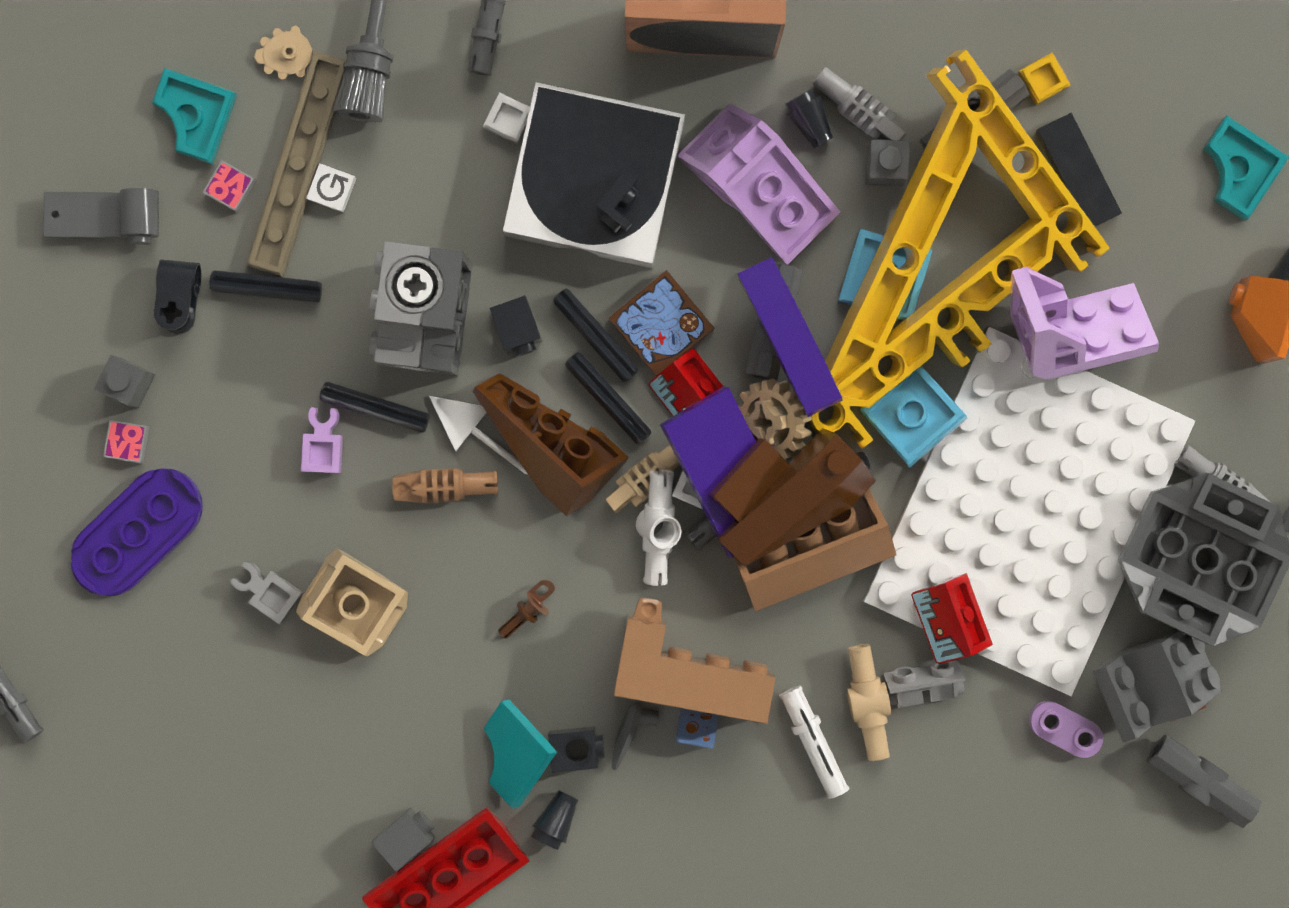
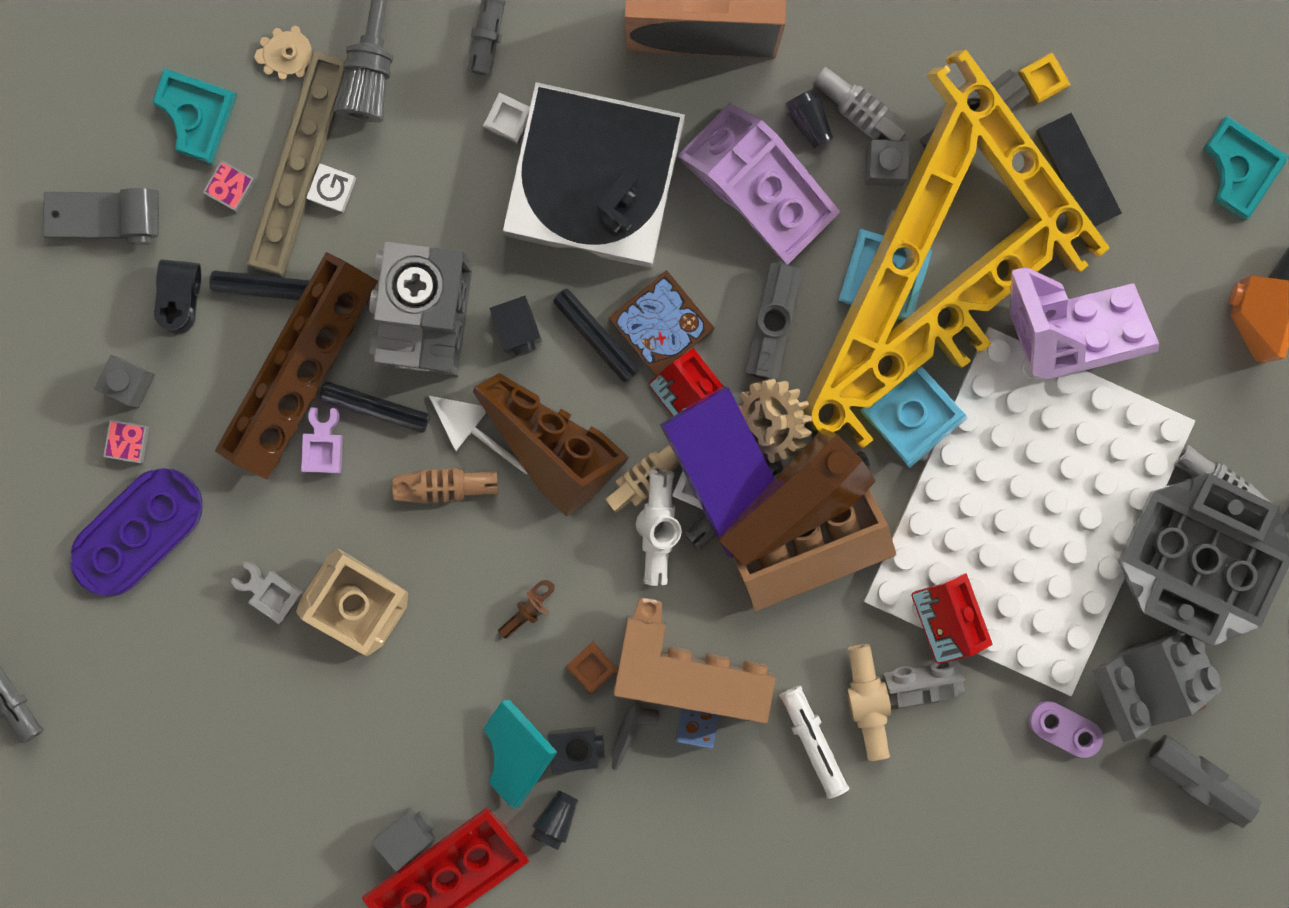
(279, 373): none -> reddish brown brick
(591, 667): none -> dark orange tile
(608, 398): black axle -> none
(749, 479): reddish brown tile -> none
(790, 337): dark purple slope -> none

